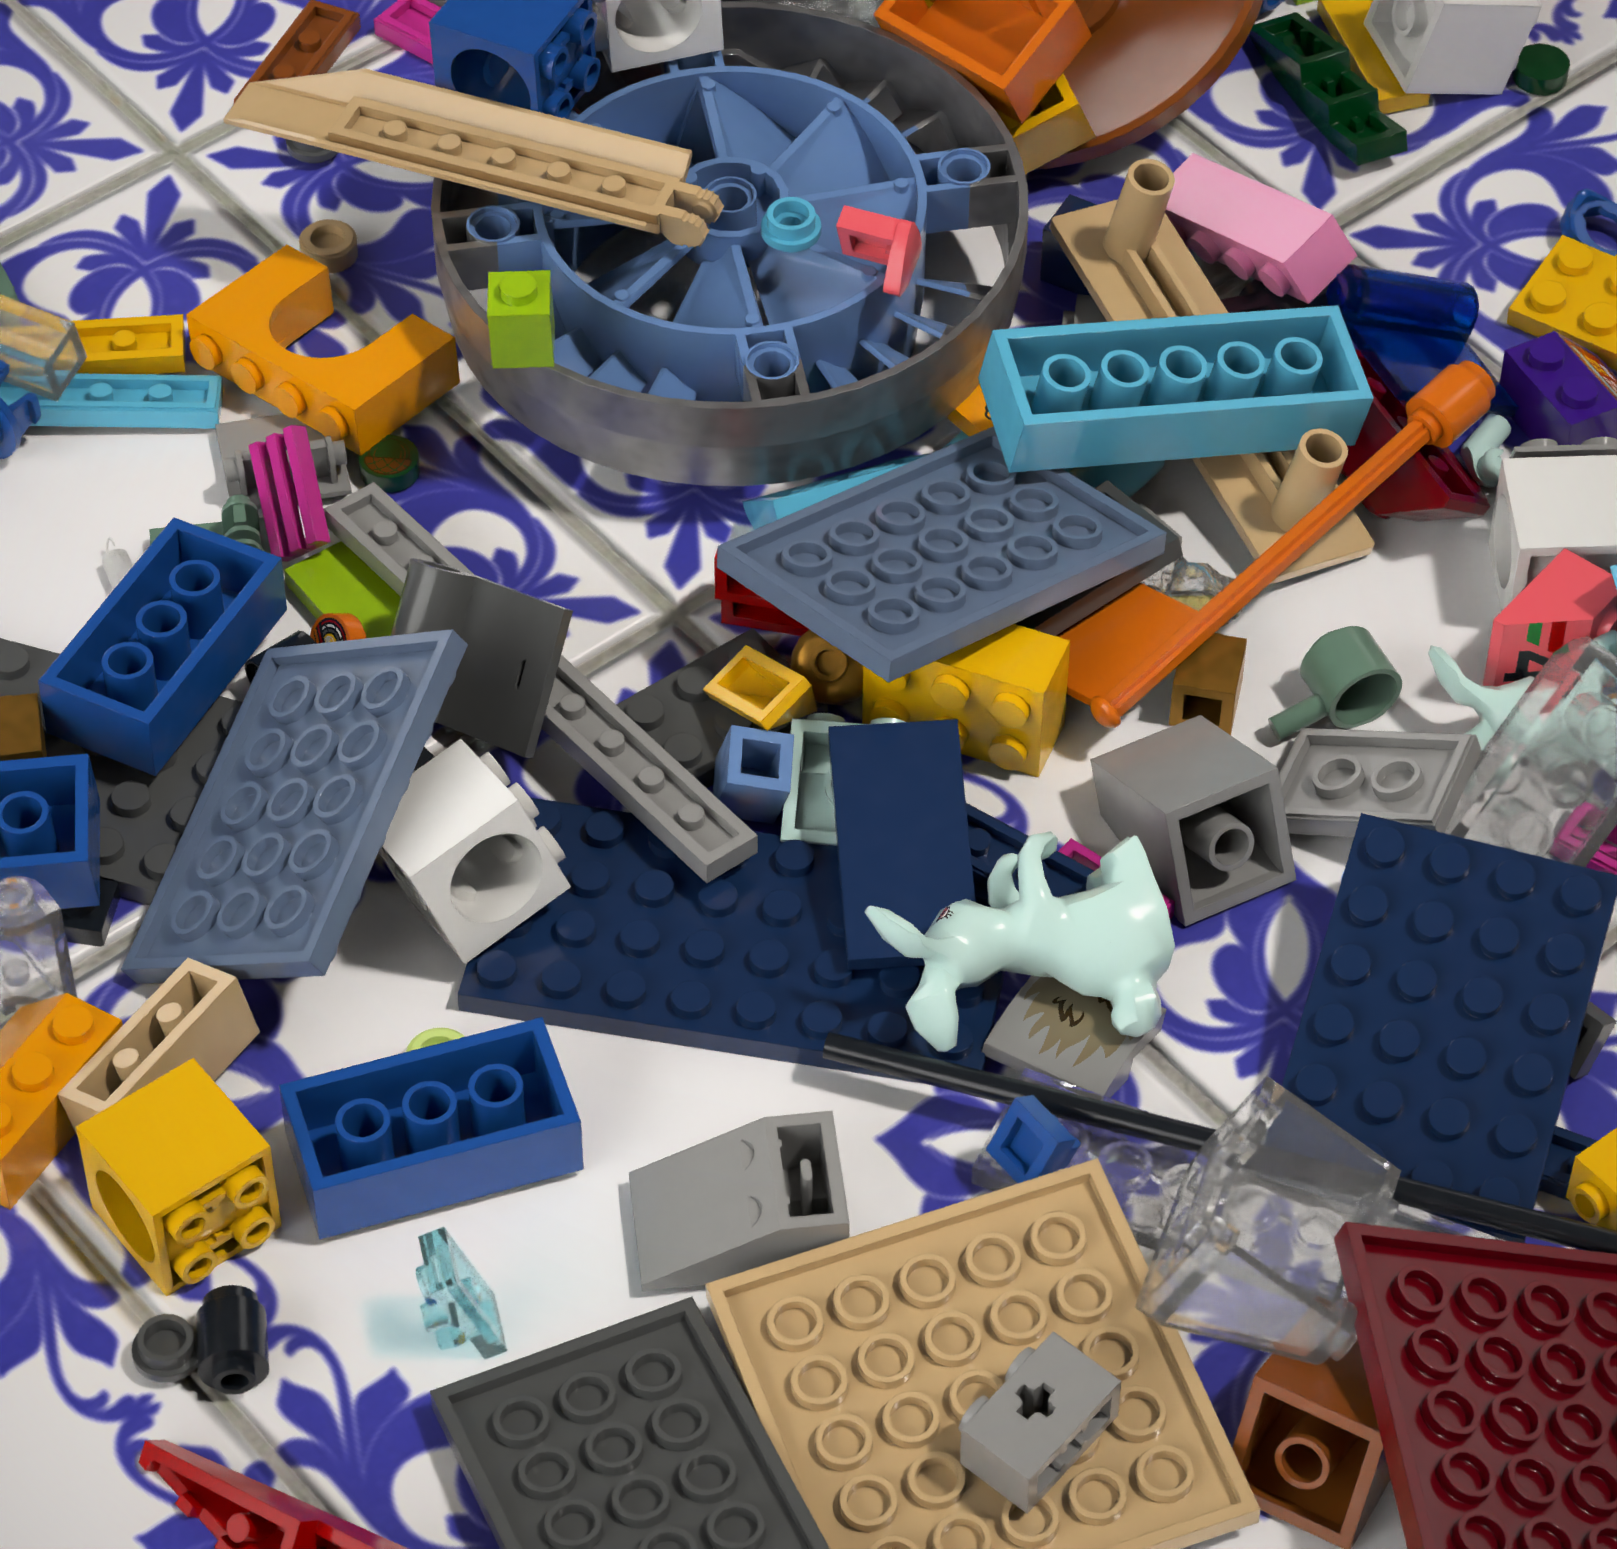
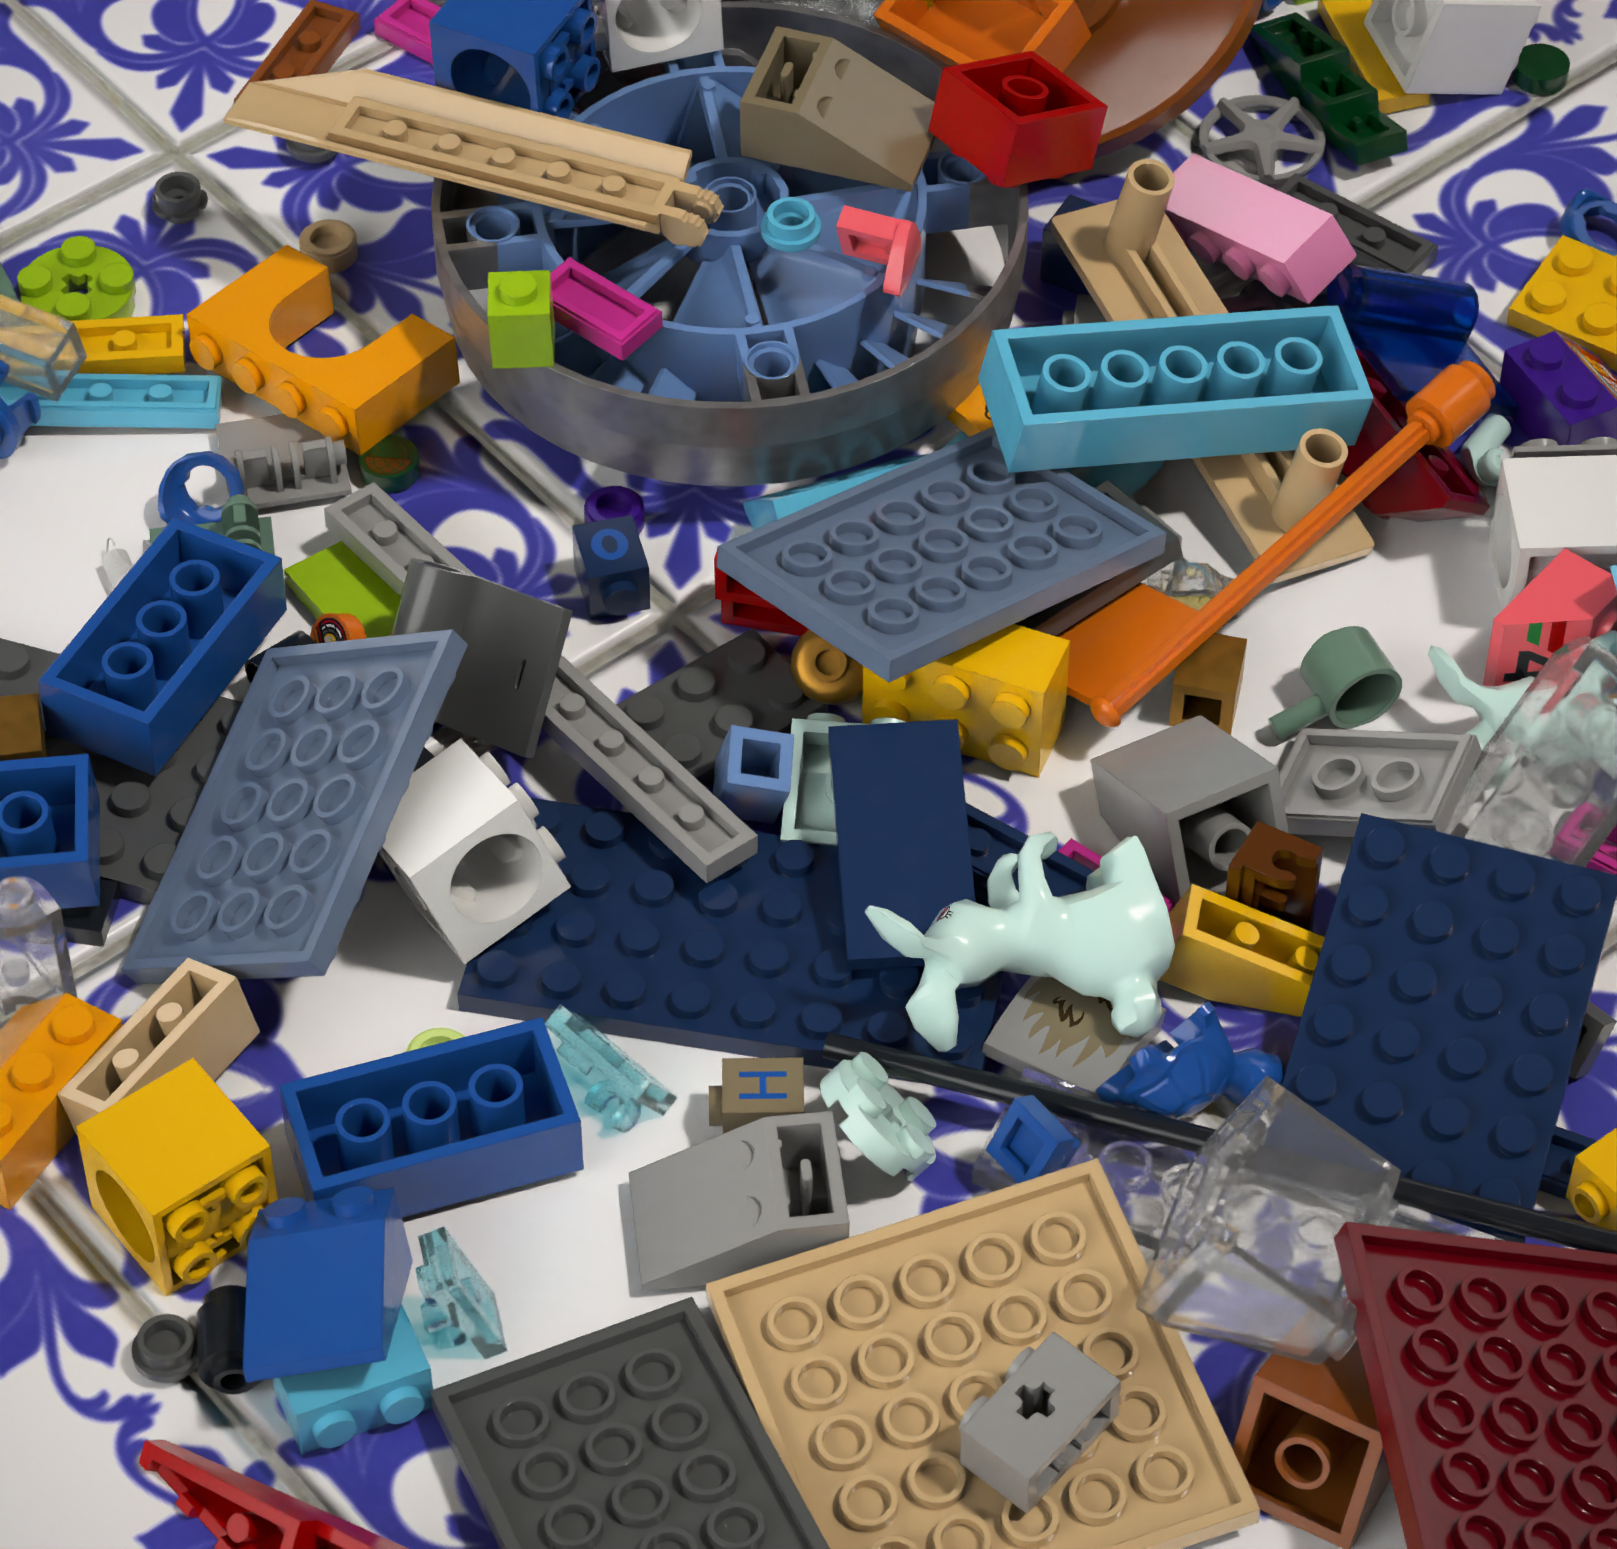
(79, 266): none -> lime plate
(174, 497): none -> blue piece
(178, 197): none -> dark grey plate
(282, 496): dark pink tile -> none
(324, 1283): none -> blue slope
(343, 1402): none -> medium azure brick
(588, 1048): none -> clear light blue plate
(601, 310): none -> dark pink tile
(611, 567): none -> dark blue brick
(613, 503): none -> dark purple tile
(756, 1090): none -> dark tan brick
(762, 690): yellow slope -> none
(833, 113): none -> dark tan slope
(879, 1120): none -> light aqua plate
(1017, 119): none -> red brick
(1193, 1074): none -> blue animal
(1240, 954): none -> yellow slope
(1263, 139): none -> light grey wheel
(1276, 875): none -> reddish brown hinge
(1373, 238): none -> dark grey tile

